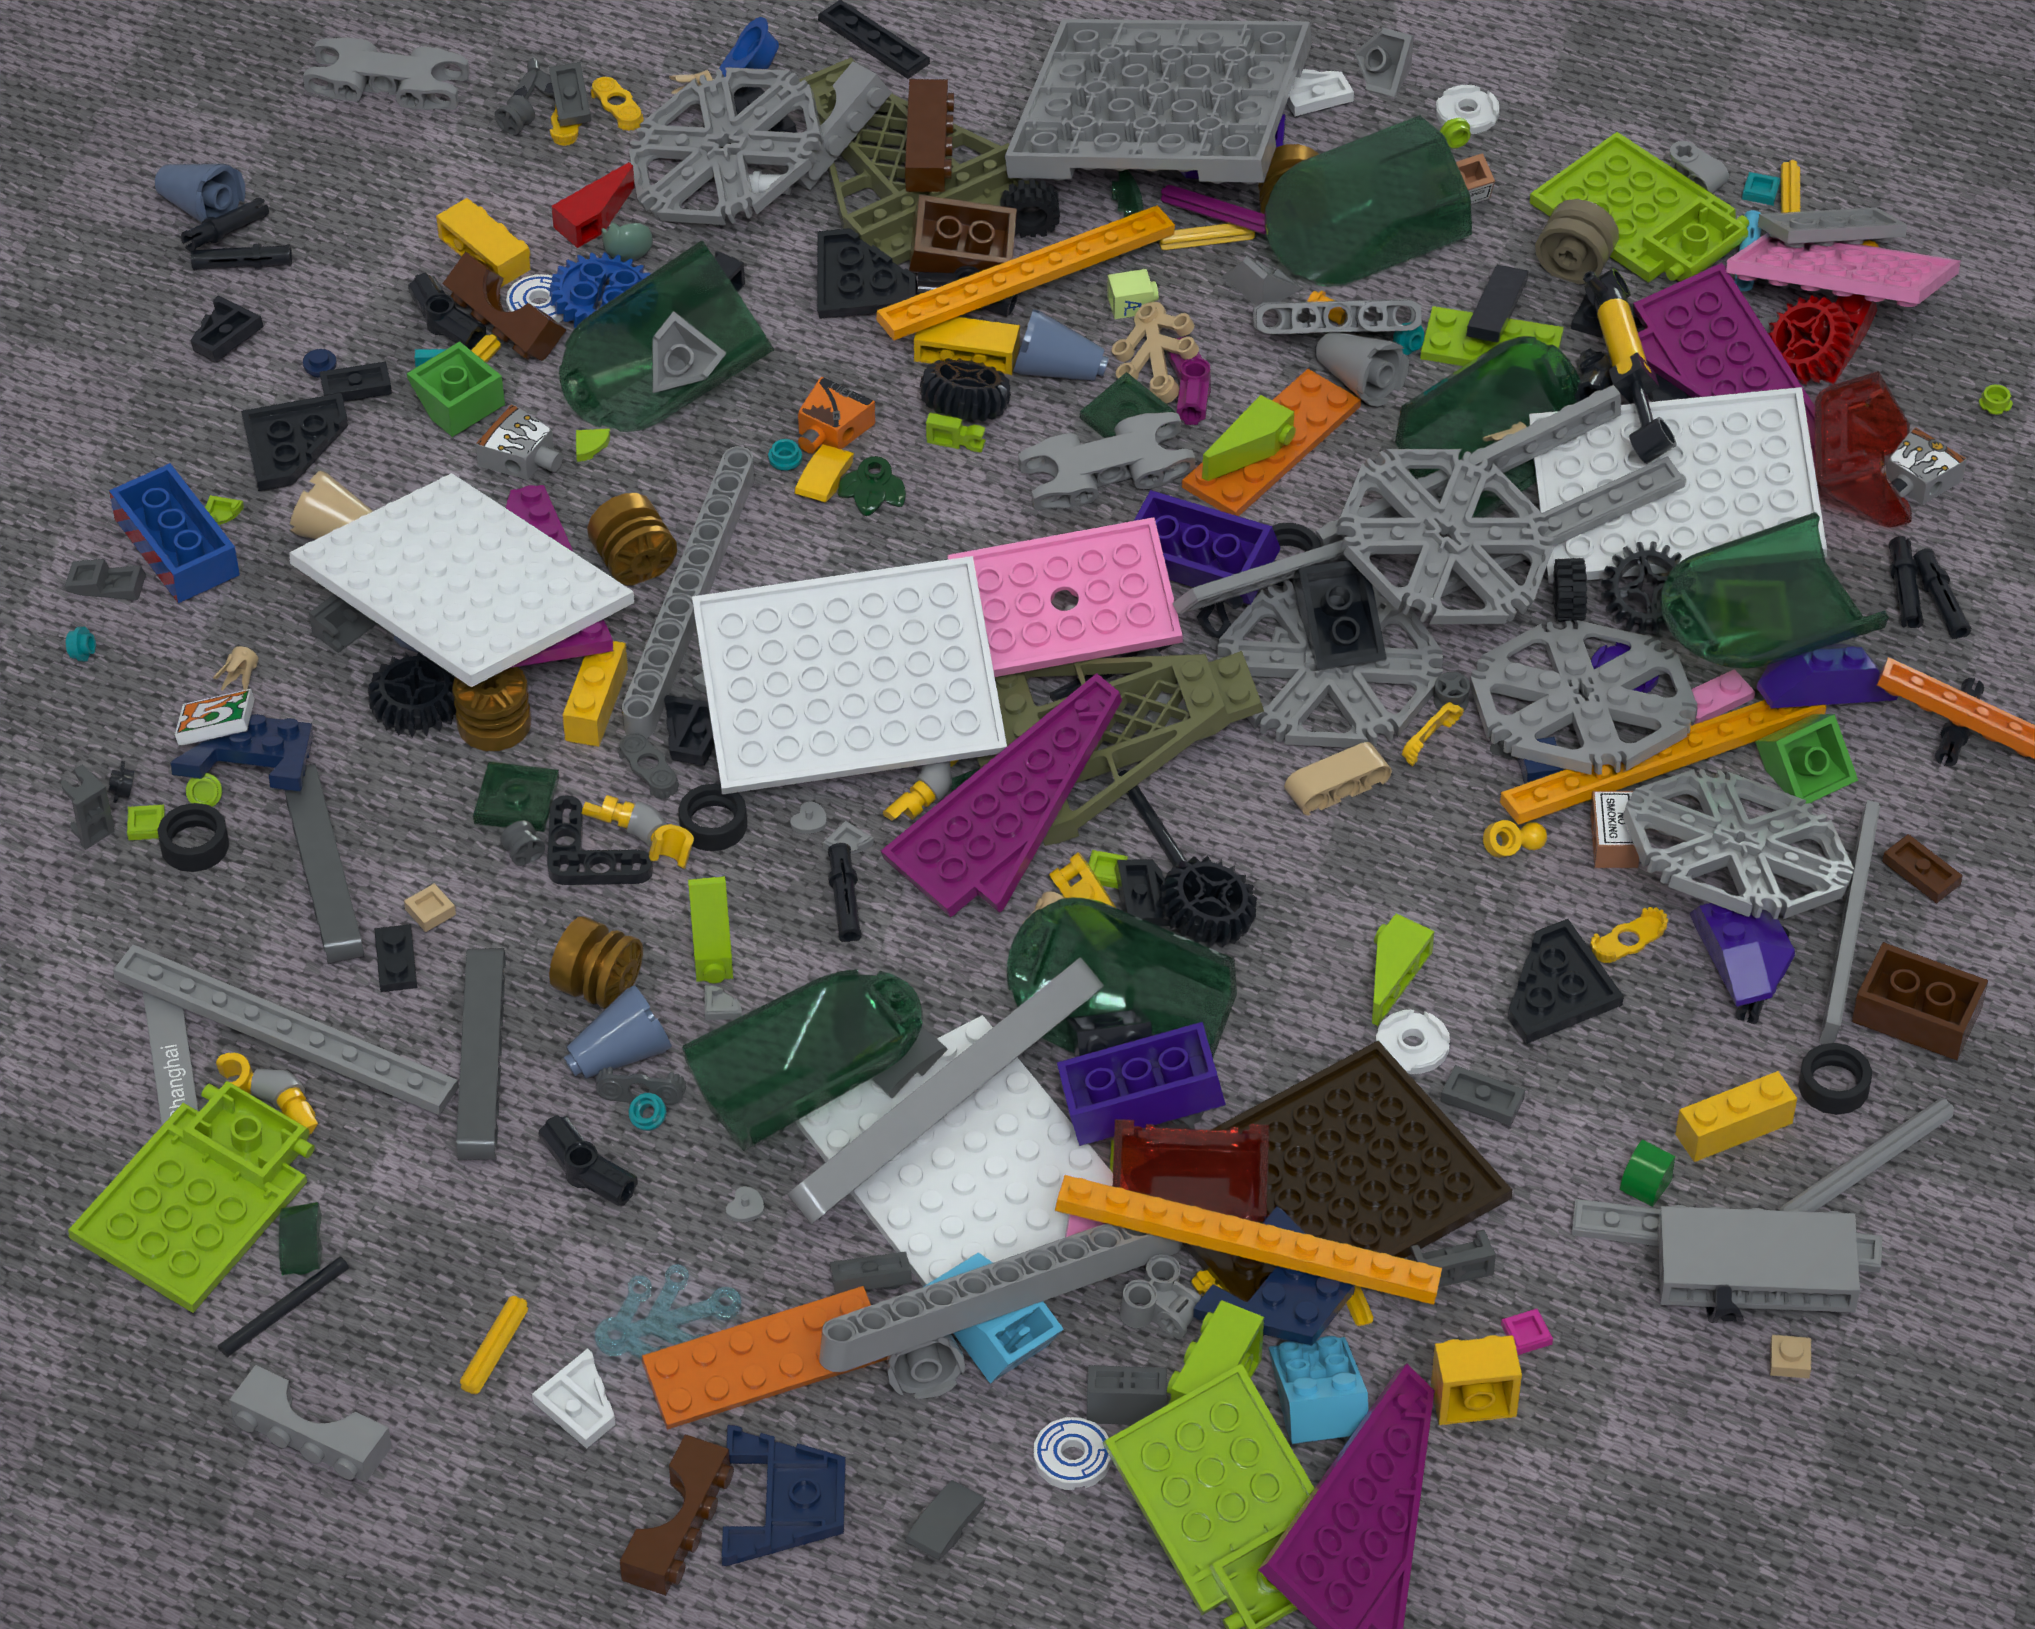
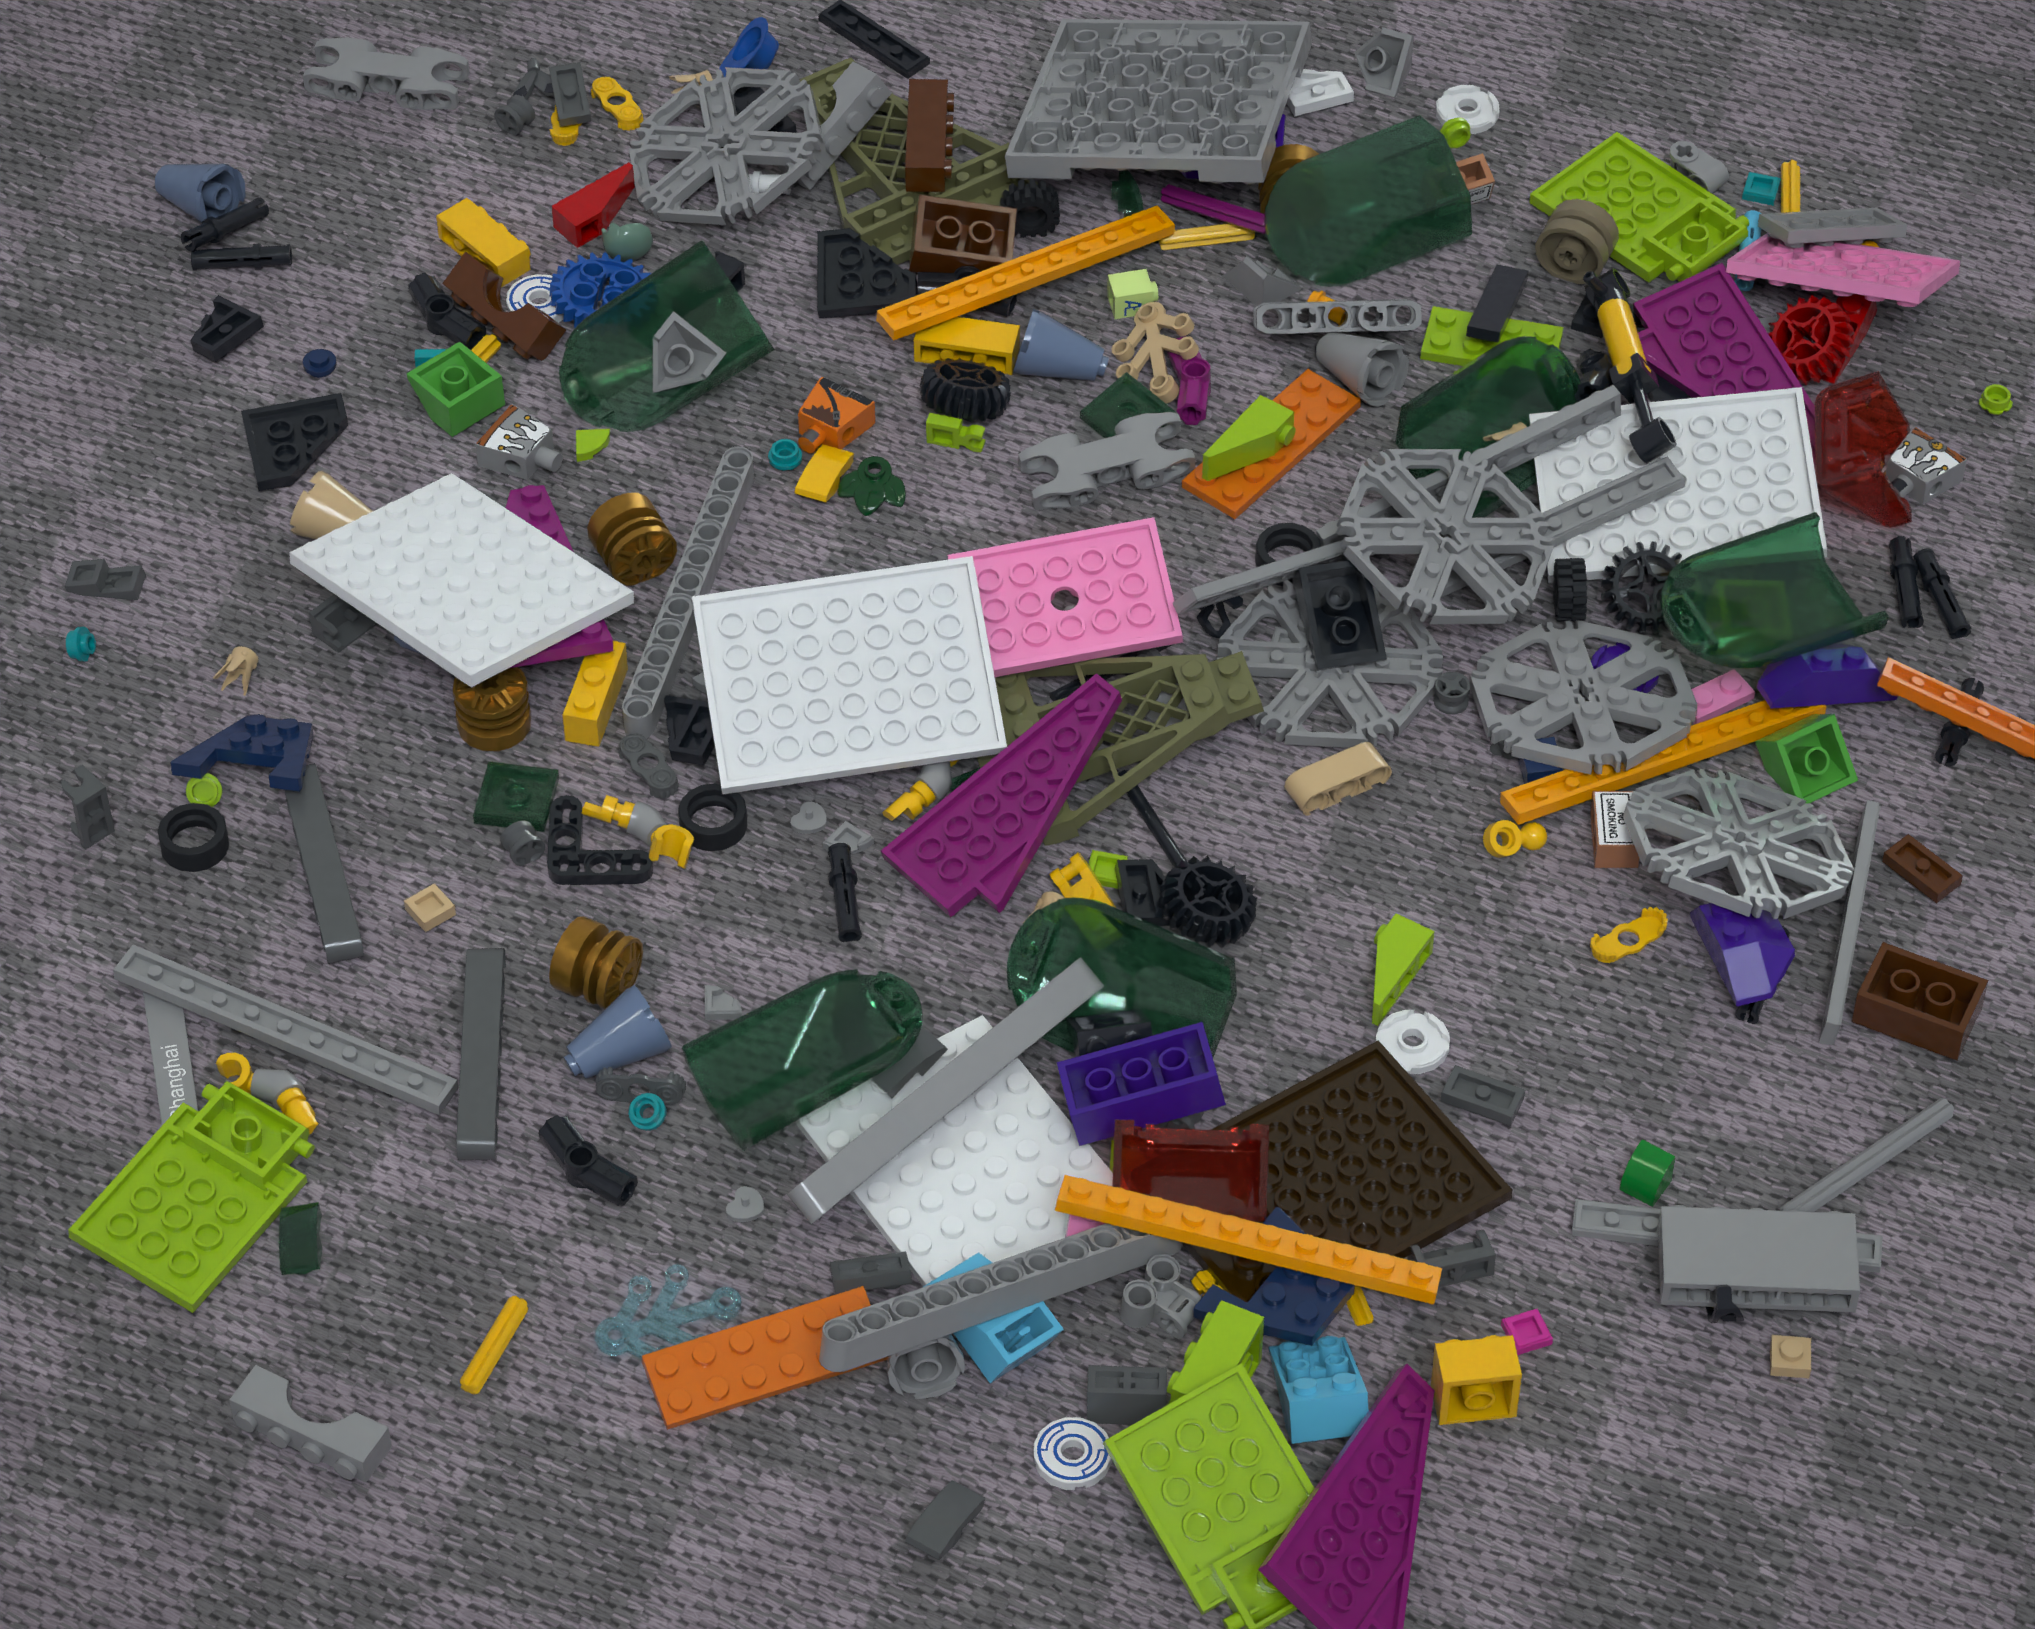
(121, 782): black plate -> none
(144, 821): lime tile -> none
(174, 533): blue brick -> none
(214, 717): white tile -> none
(223, 508): lime tile -> none
(283, 1307): black bar -> none
(357, 381): black plate -> none
(395, 958): black plate -> none
(412, 695): black gear -> none
(577, 1400): white wing -> none
(658, 1553): reddish brown arch -> none
(710, 929): lime slope -> none
(801, 1498): dark blue wing -> none
(1206, 542): dark purple brick -> none
(1410, 340): teal plate -> none
(1445, 716): yellow piece -> none
(1560, 984): black plate -> none
(1736, 1116): yellow brick -> none
(1830, 1100): black tyre -> none

